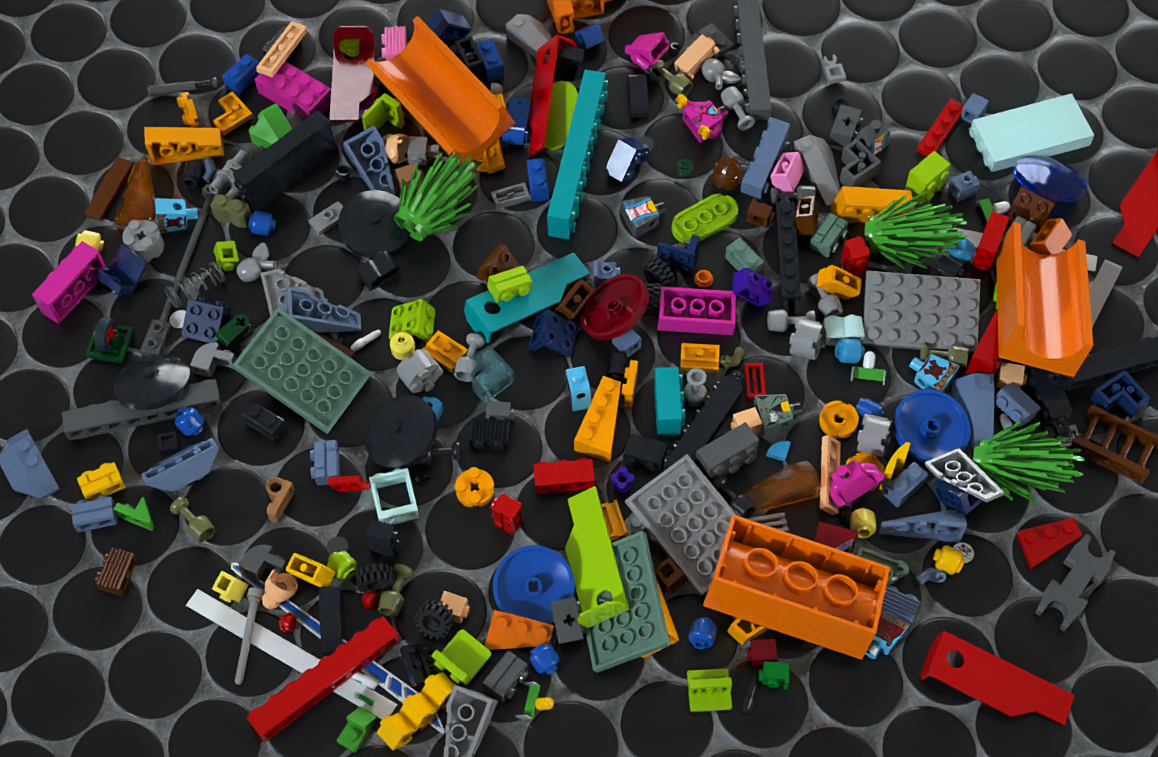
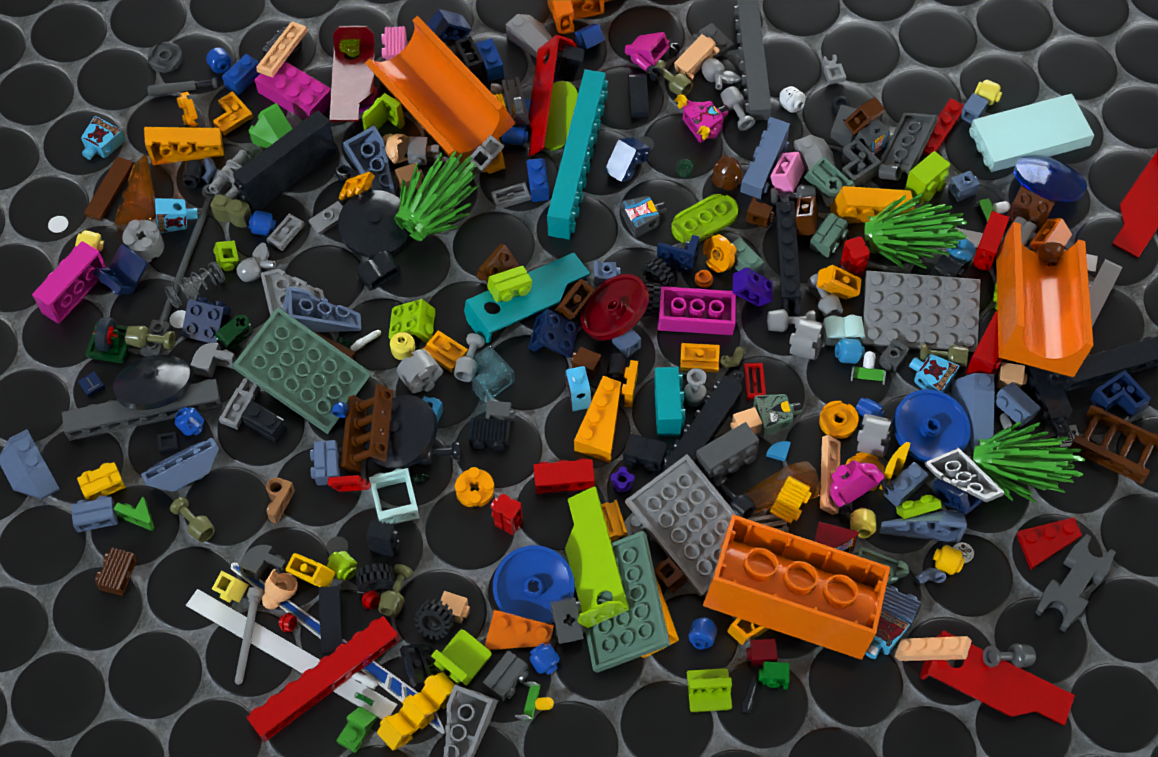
(58, 224): none -> white sticker
(91, 384): none -> dark blue tile
(101, 138): none -> medium azure torso
(139, 335): none -> olive piece
(165, 57): none -> dark grey tile
(218, 60): none -> blue head
(238, 403): none -> light grey hinge
(285, 232): none -> light grey plate
(340, 409): none -> blue hinge
(355, 428): none -> reddish brown fence
(356, 185): none -> light orange plate
(486, 153): none -> light grey brick
(516, 102): none -> dark grey hinge
(588, 359): none -> reddish brown brick
(716, 245): none -> light orange plate
(790, 500): none -> yellow brick
(792, 99): none -> white head
(824, 175): none -> sand green piece
(864, 115): none -> reddish brown brick
(893, 356): none -> dark grey brick
(906, 145): none -> dark grey hinge
(913, 508): none -> lime plate
(933, 648): none -> light nougat plate
(989, 91): none -> light yellow head
(1017, 654): none -> dark grey piece
(1050, 252): none -> reddish brown brick

